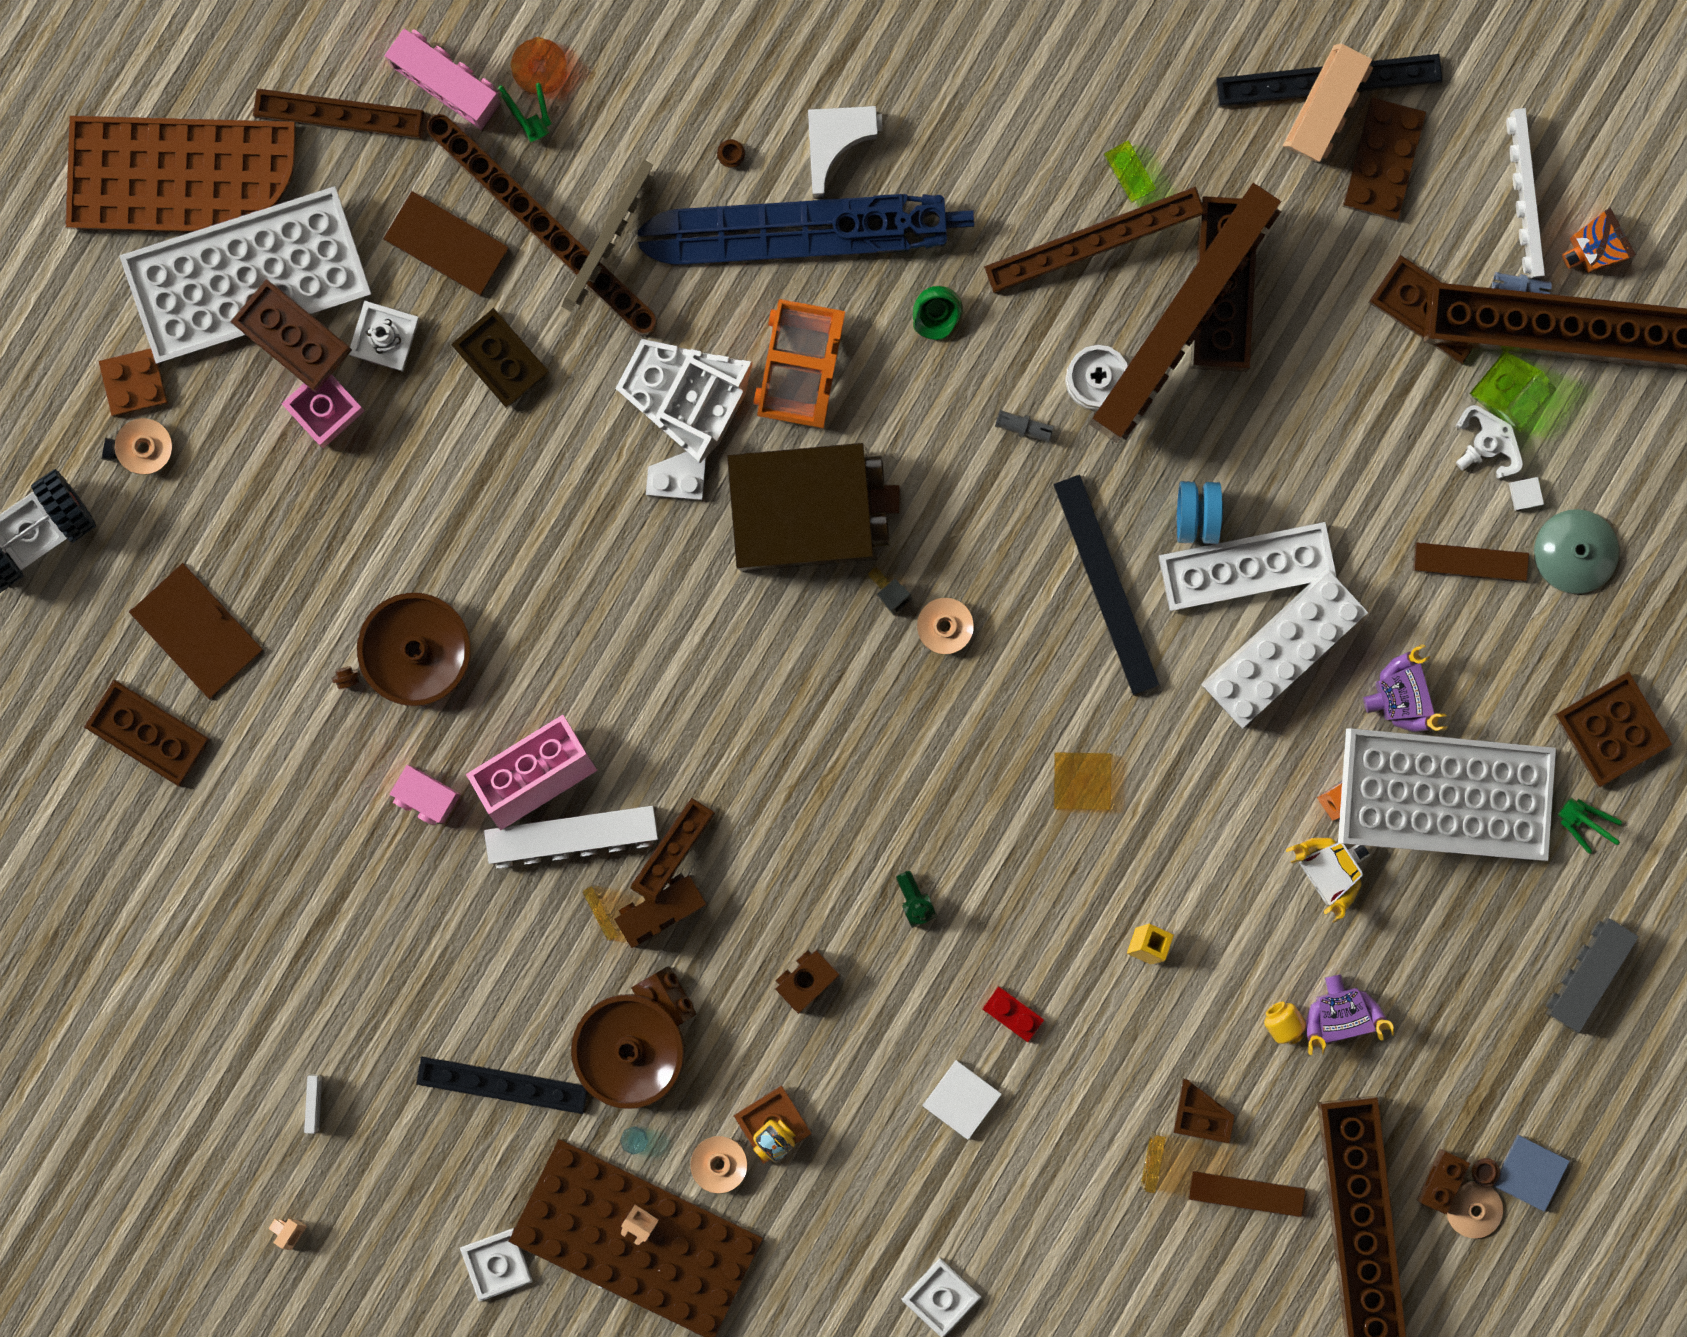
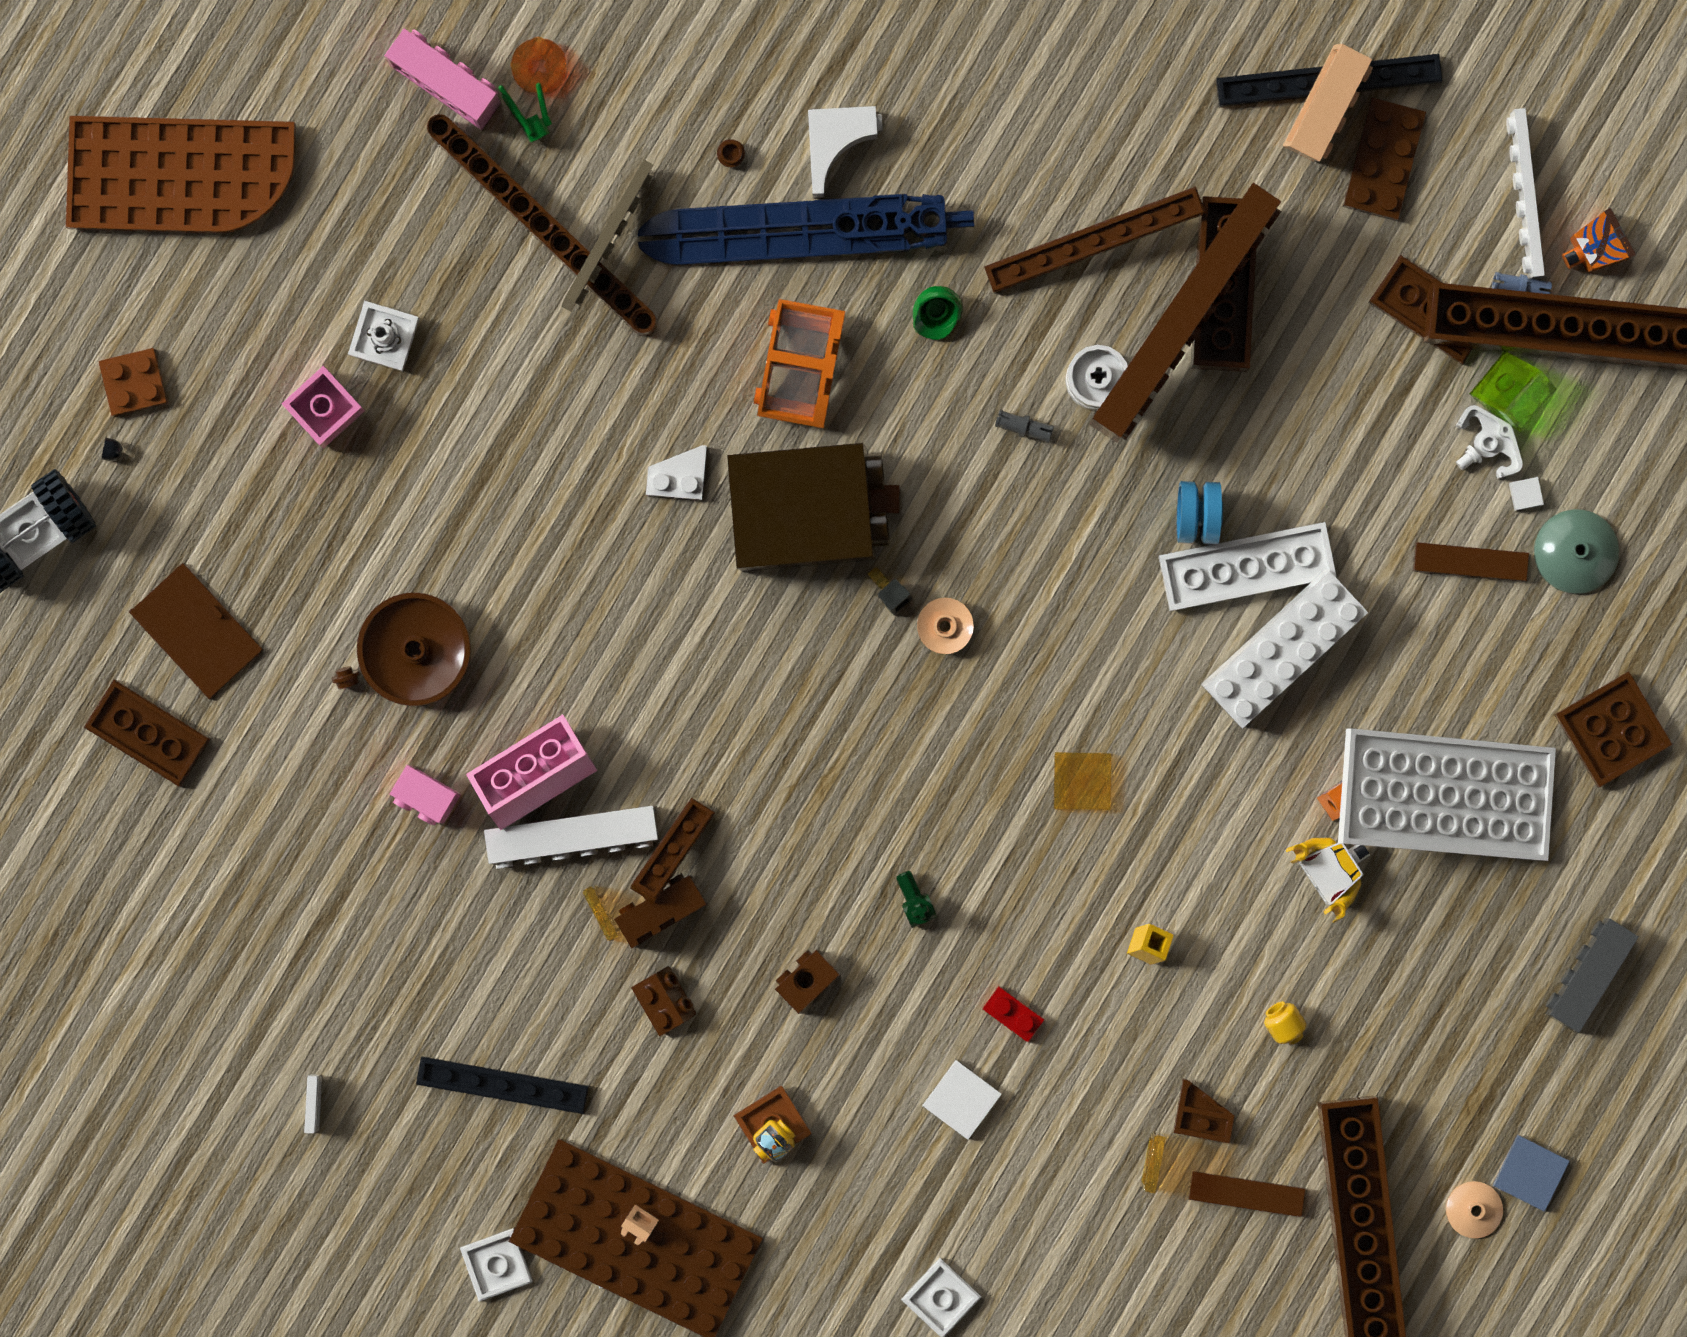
(147, 432): light nougat dish -> none
(202, 279): white plate -> none
(287, 1232): light nougat tile -> none
(291, 335): reddish brown tile -> none
(338, 113): reddish brown tile -> none
(446, 243): reddish brown tile -> none
(500, 358): dark brown plate -> none
(628, 1051): reddish brown dish -> none
(634, 1140): clear light blue tile -> none
(686, 392): white wedge -> none
(716, 1179): light nougat dish -> none
(1106, 584): black tile -> none
(1129, 171): clear neon green plate -> none
(1343, 1015): medium lavender torso -> none
(1405, 694): medium lavender torso -> none
(1443, 1181): reddish brown brick -> none
(1486, 1172): reddish brown plate -> none
(1574, 813): green plant -> none

